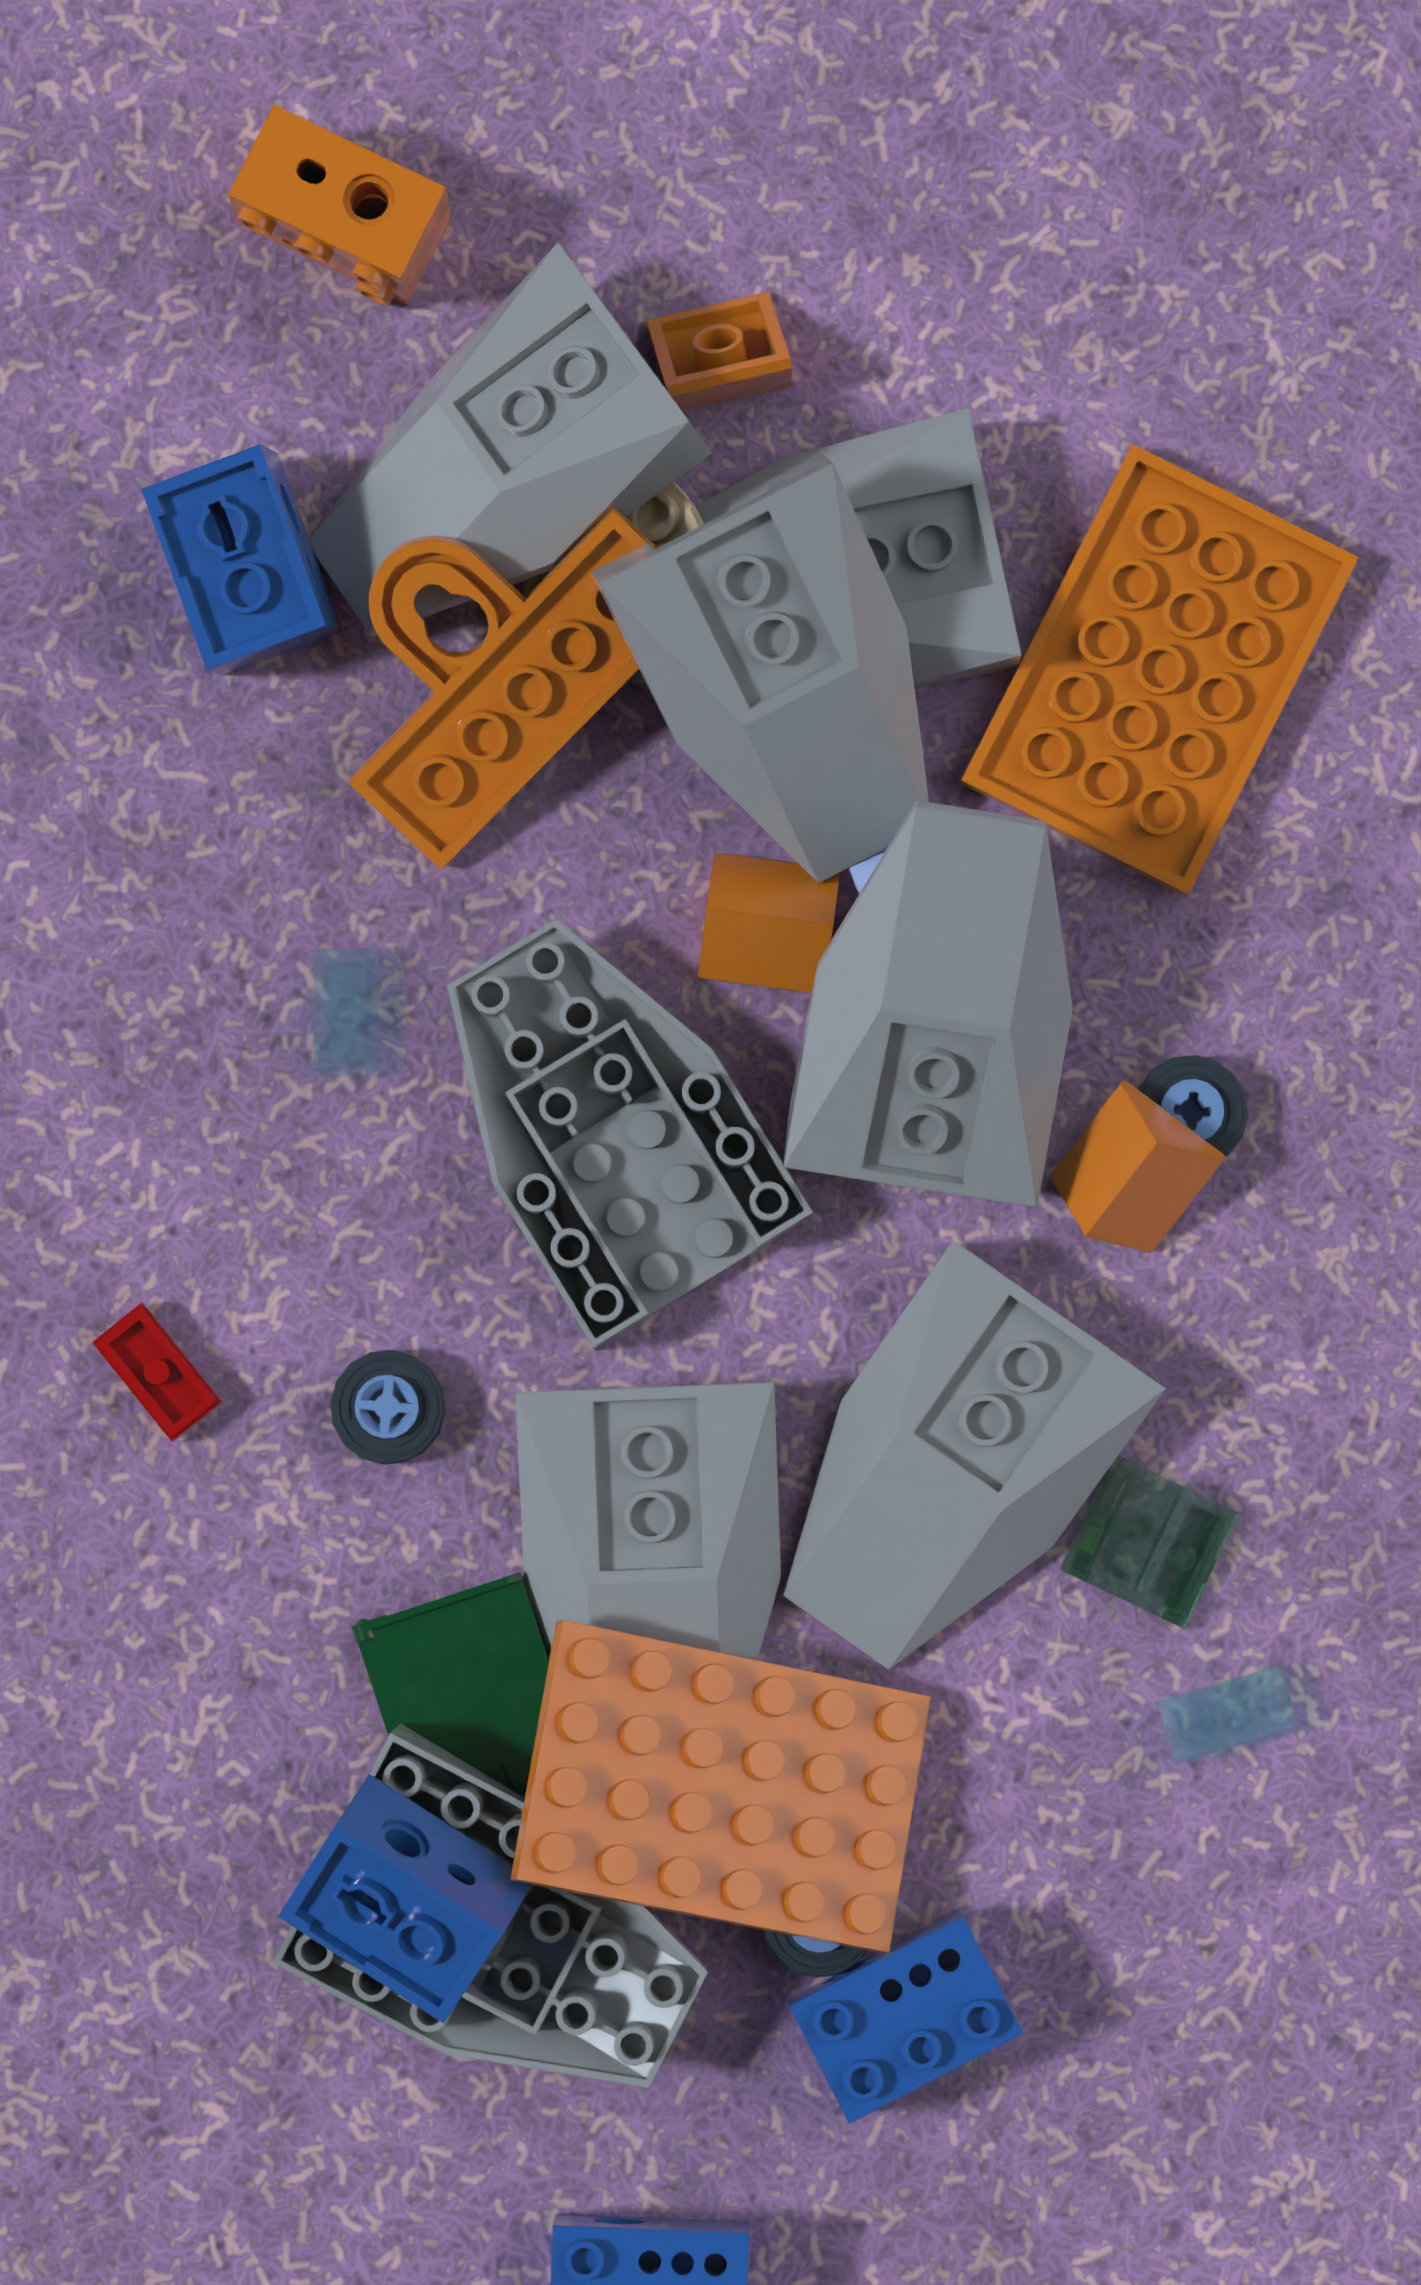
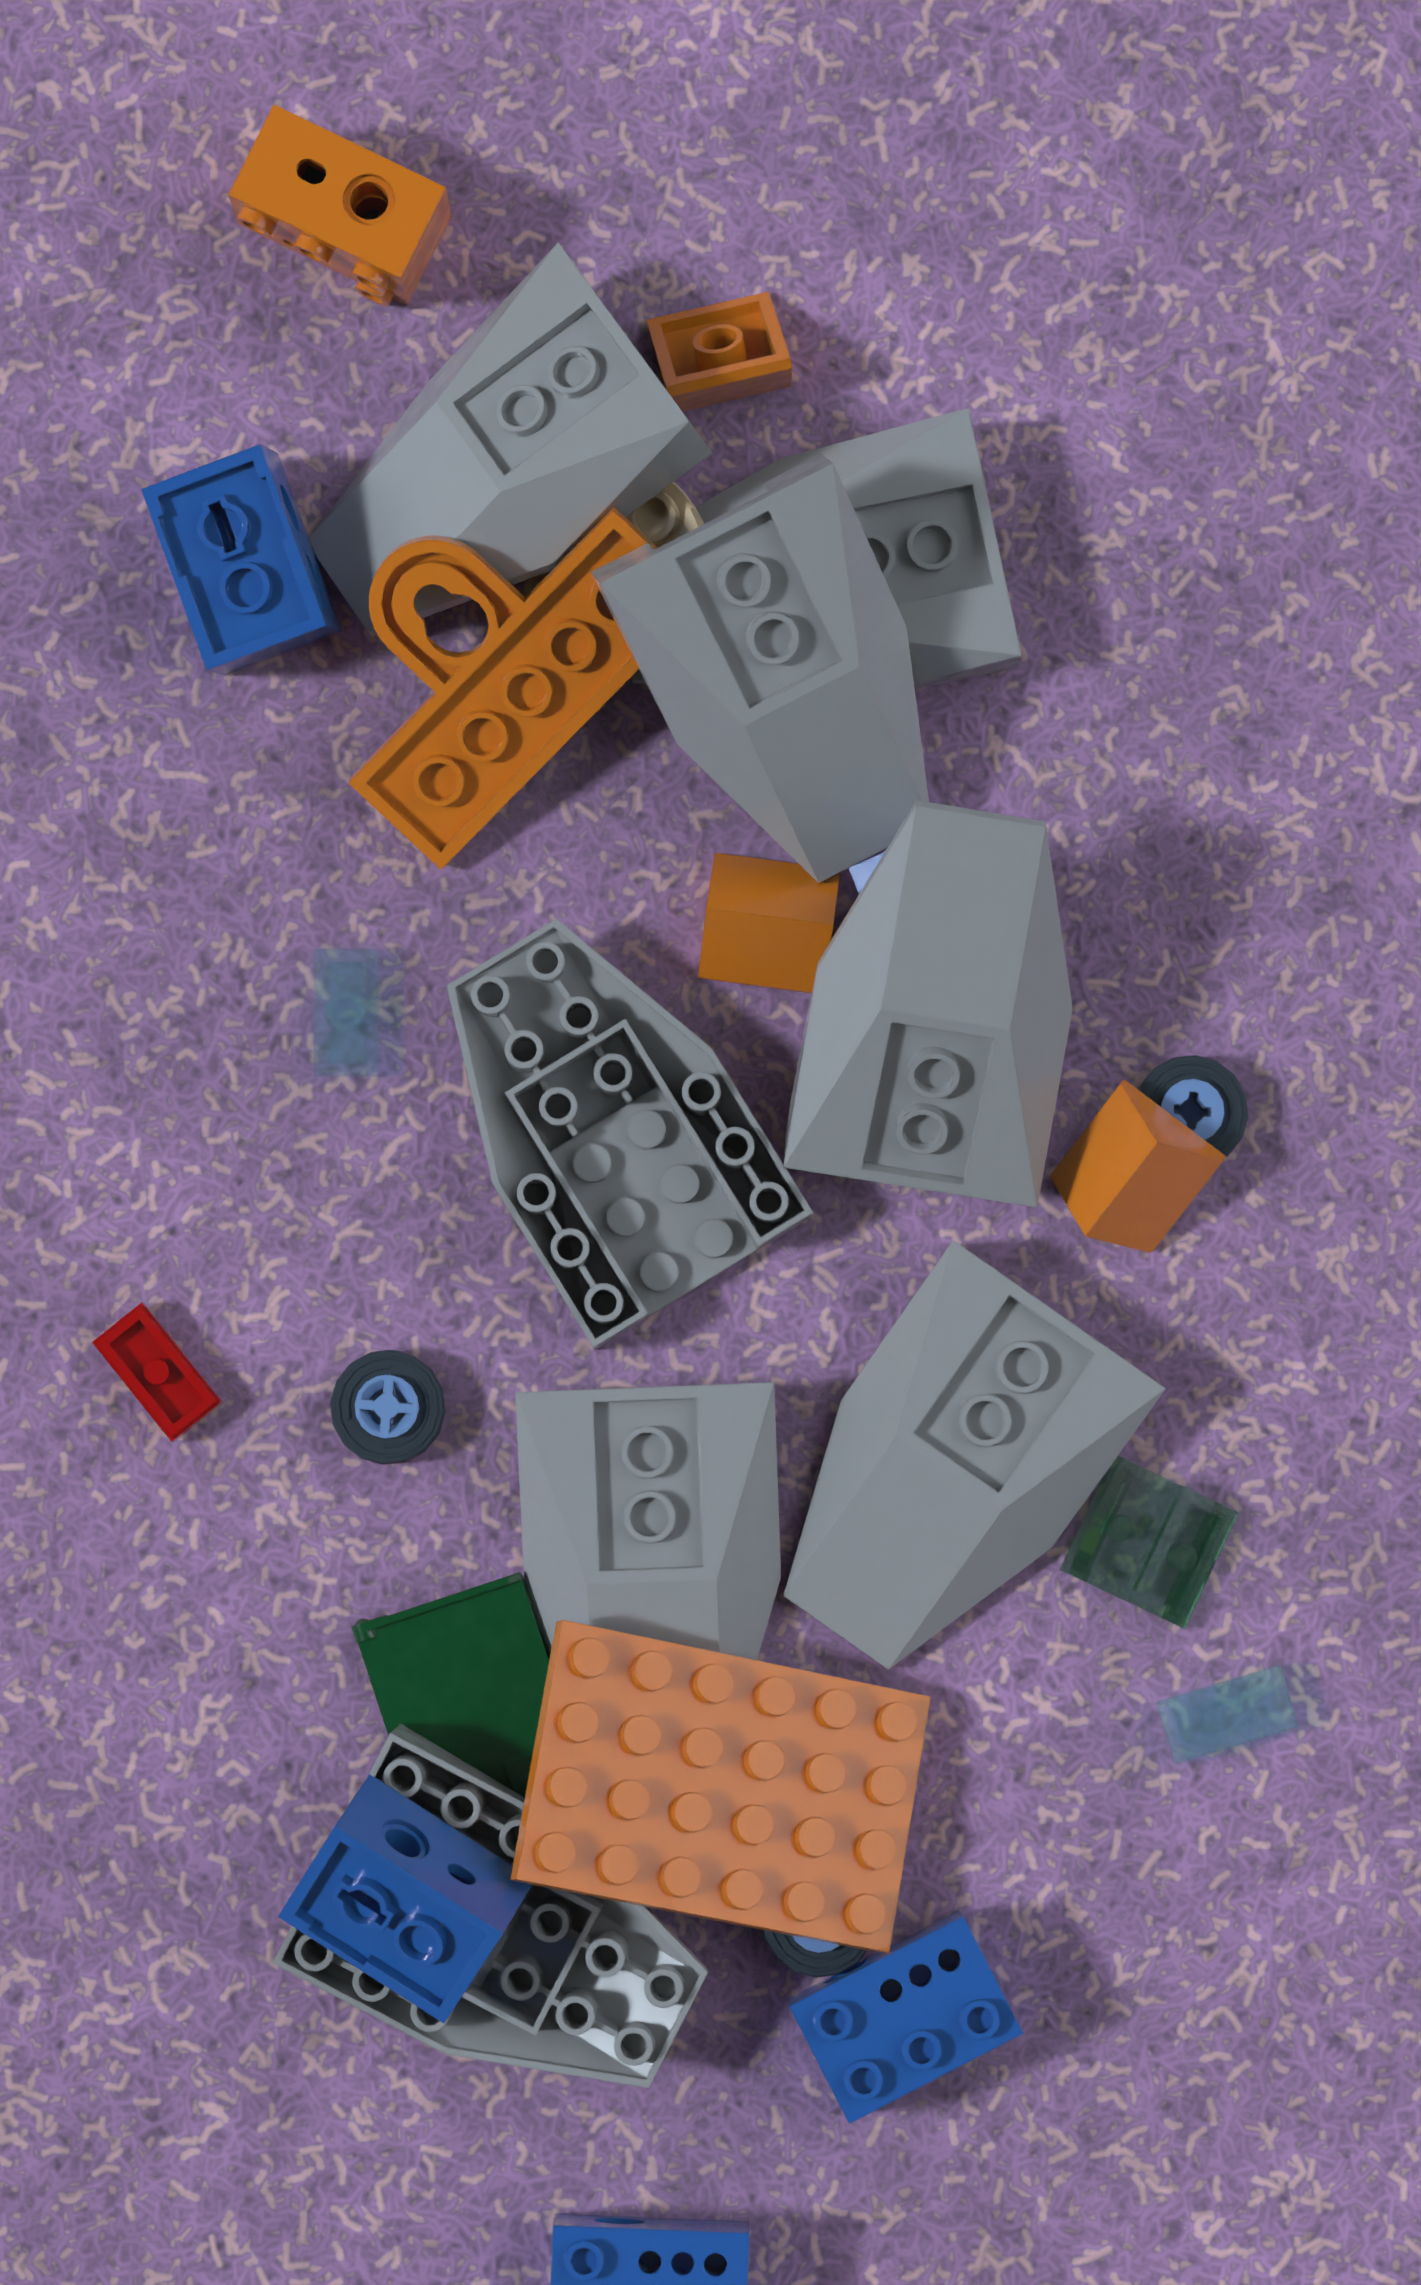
(1159, 670): orange plate -> none

